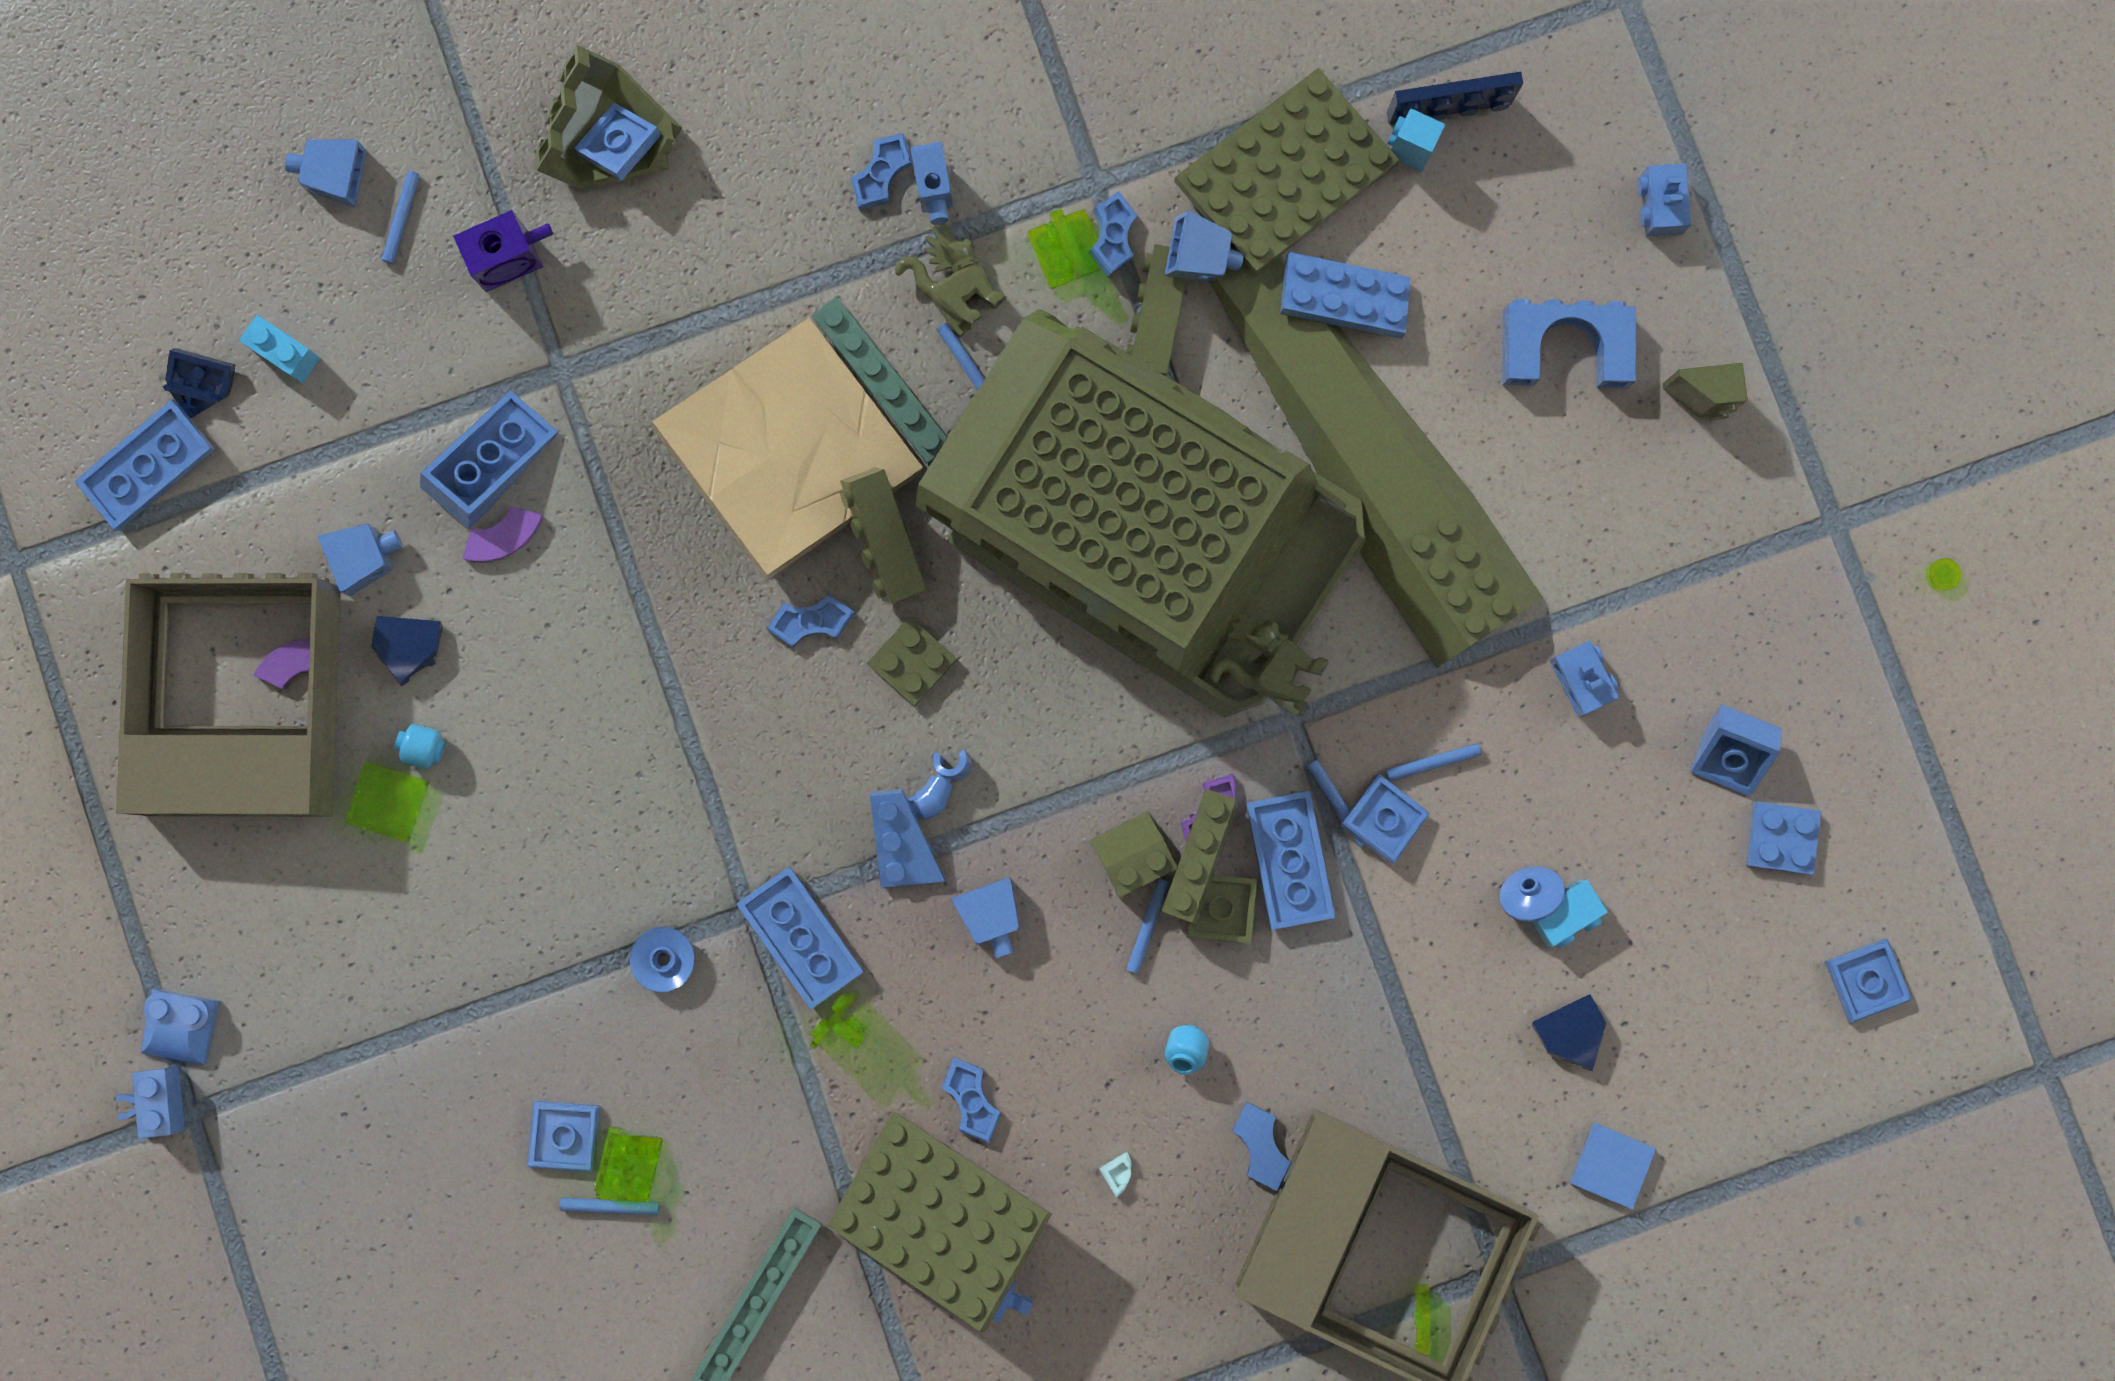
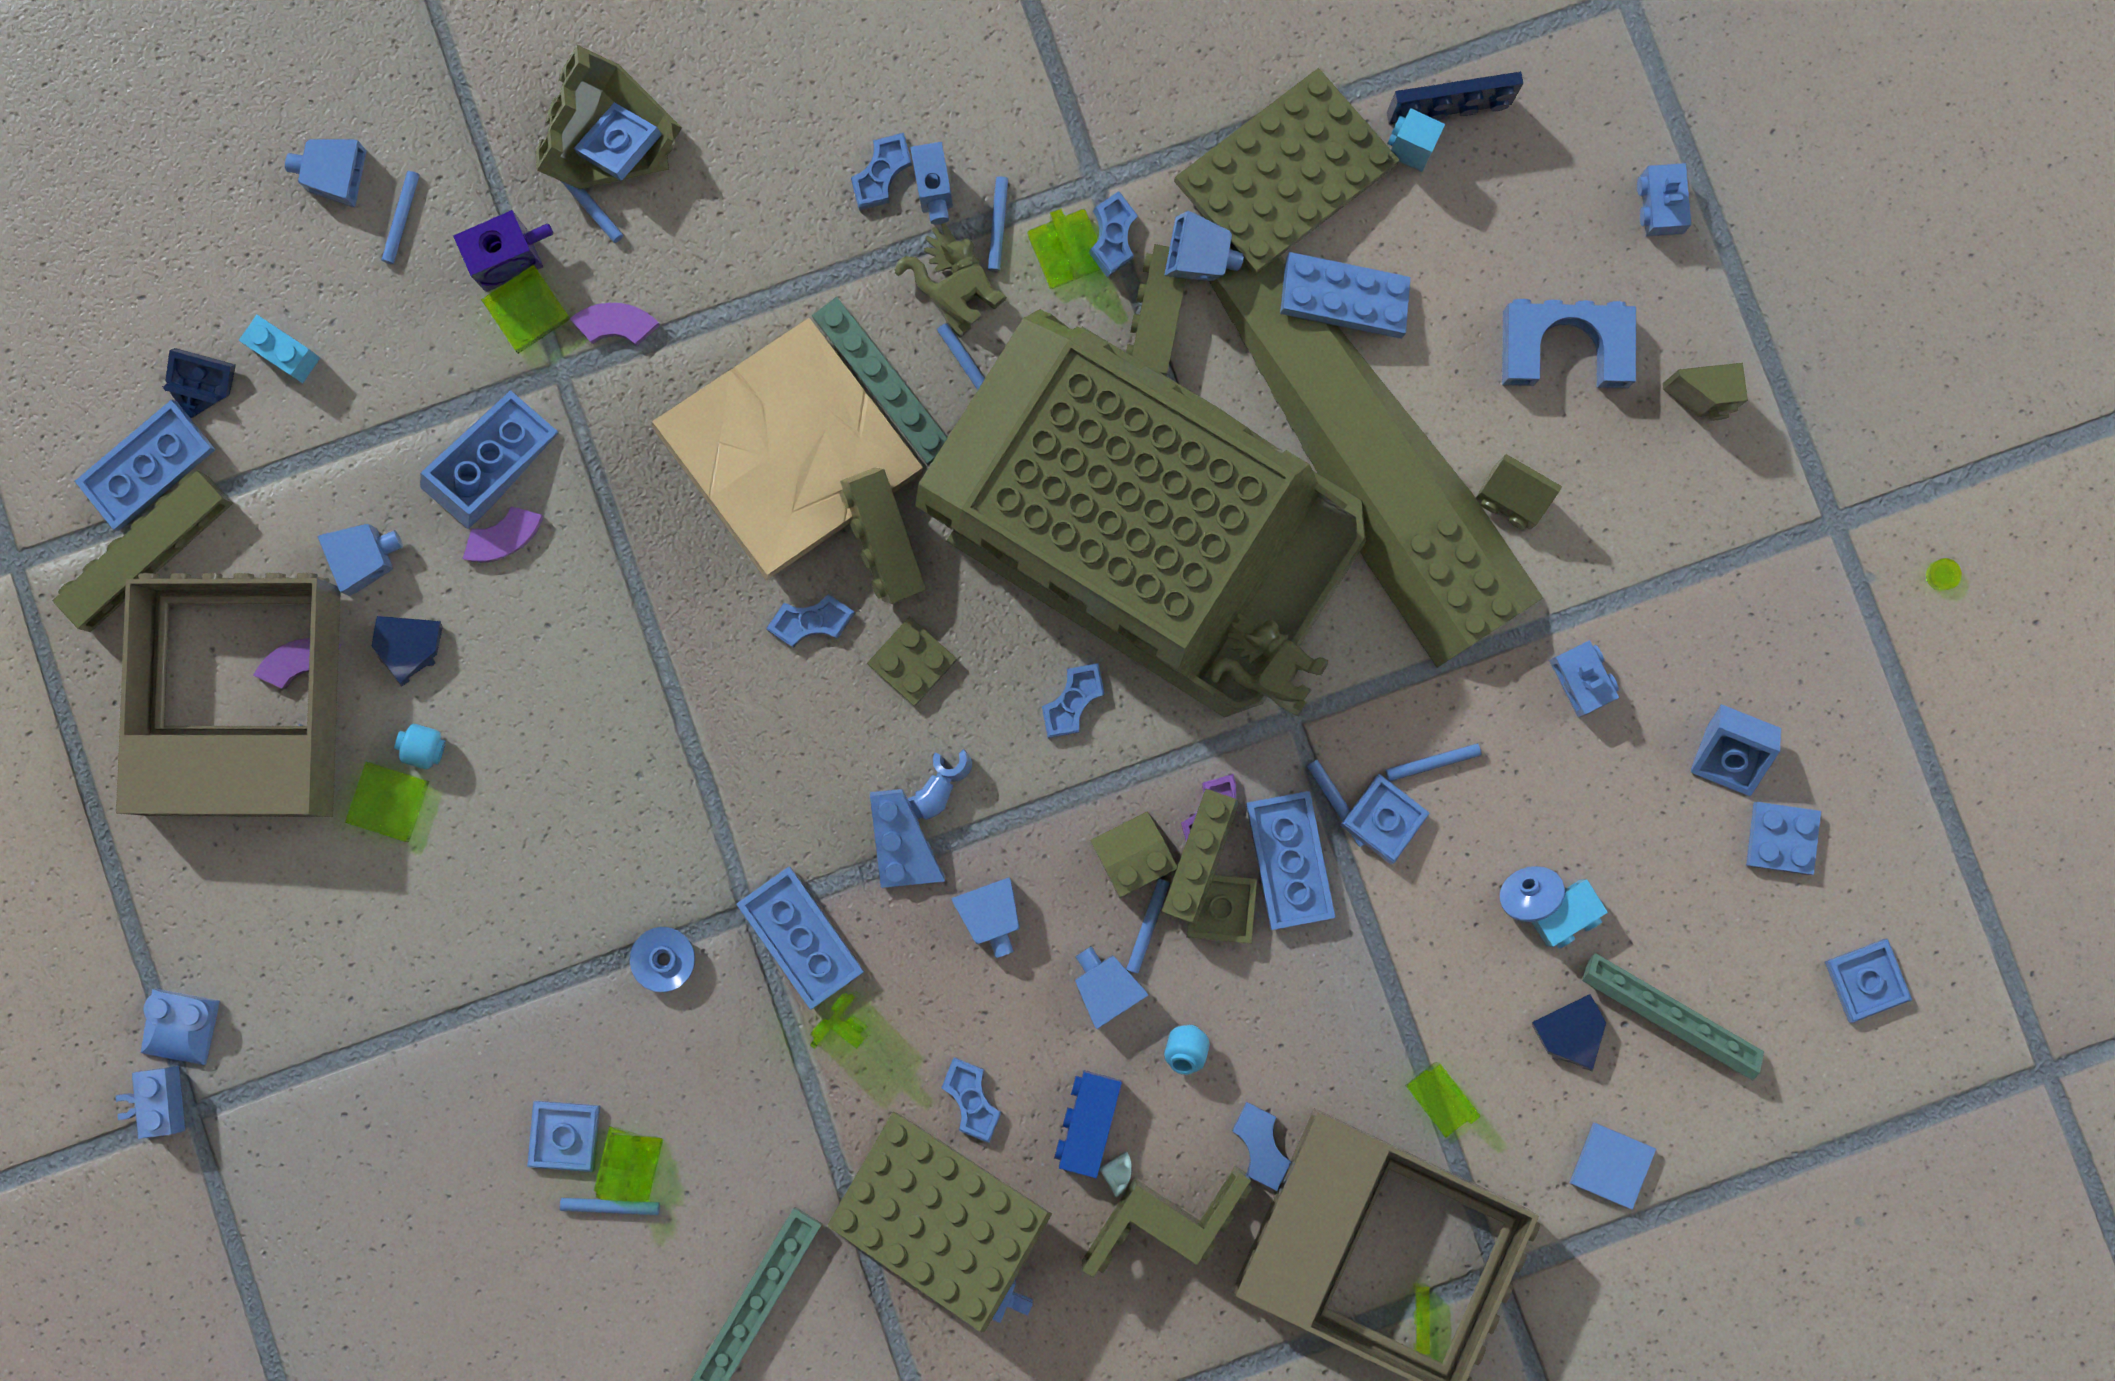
(143, 549): none -> olive brick
(525, 309): none -> clear neon green plate
(596, 213): none -> medium blue bar
(614, 320): none -> medium lavender tile
(998, 220): none -> medium blue bar
(1082, 687): none -> medium blue tile
(1088, 1123): none -> blue brick
(1106, 987): none -> medium blue torso
(1167, 1222): none -> olive bracket
(1442, 1099): none -> clear neon green panel
(1517, 492): none -> olive slope
(1673, 1016): none -> sand green plate

